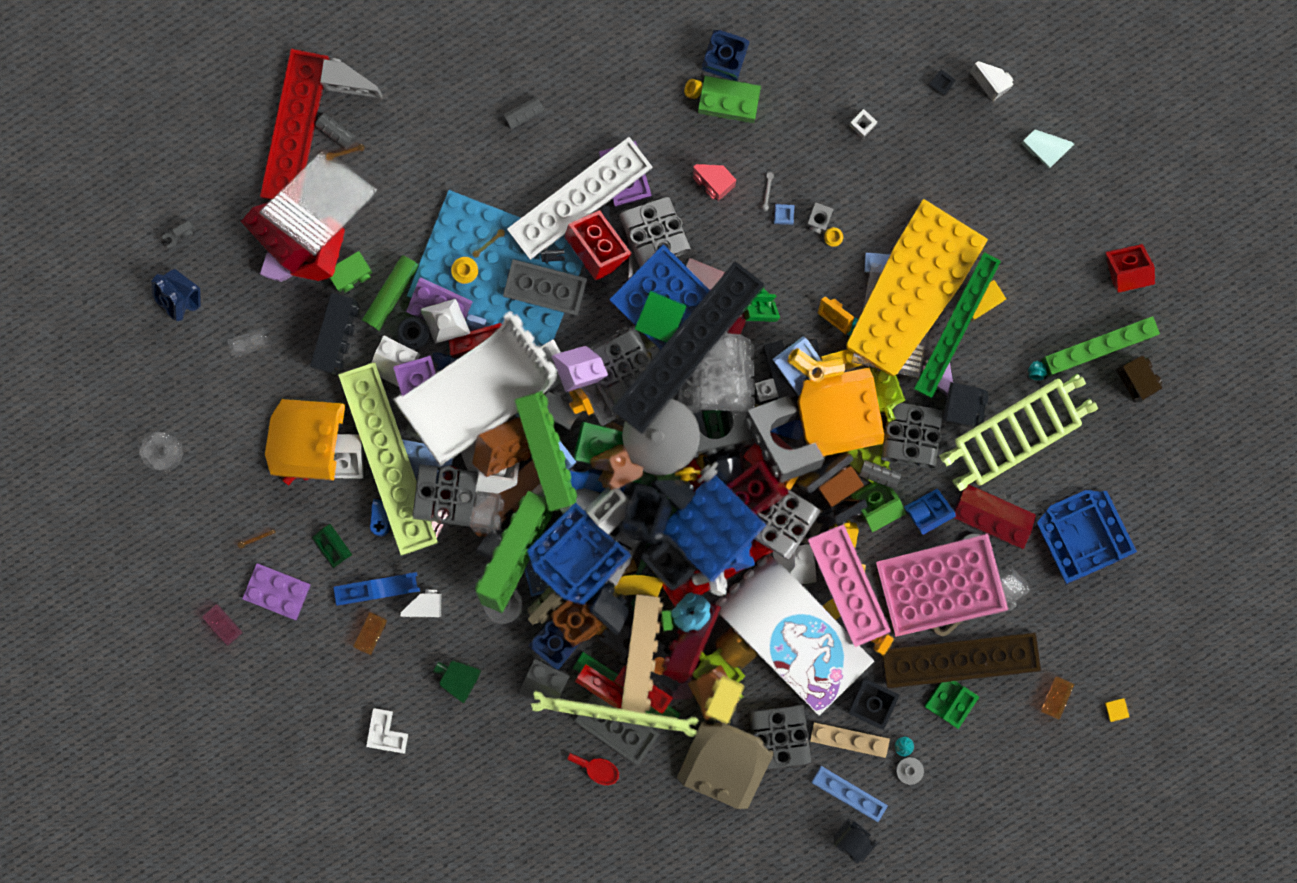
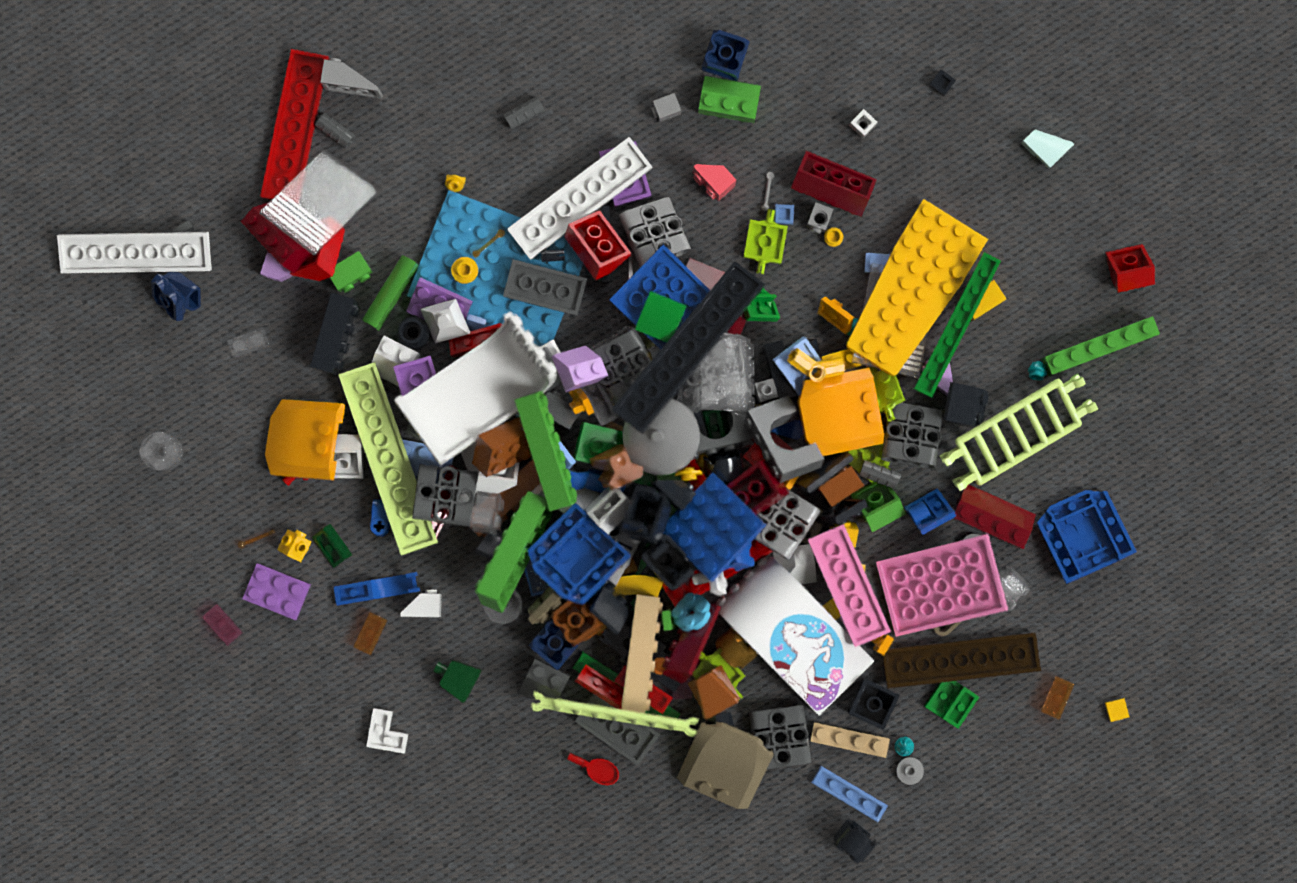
(134, 252): none -> white plate
(294, 544): none -> yellow brick
(330, 156): clear orange hinge -> none
(441, 360): dark blue bar -> none
(454, 182): none -> yellow plate
(666, 107): none -> light grey brick
(693, 88): yellow tile -> none
(708, 472): light grey piece -> none
(724, 699): light yellow brick -> none
(765, 241): none -> lime plate
(833, 183): none -> dark red slope
(992, 79): white slope -> none
(1140, 378): dark brown brick -> none

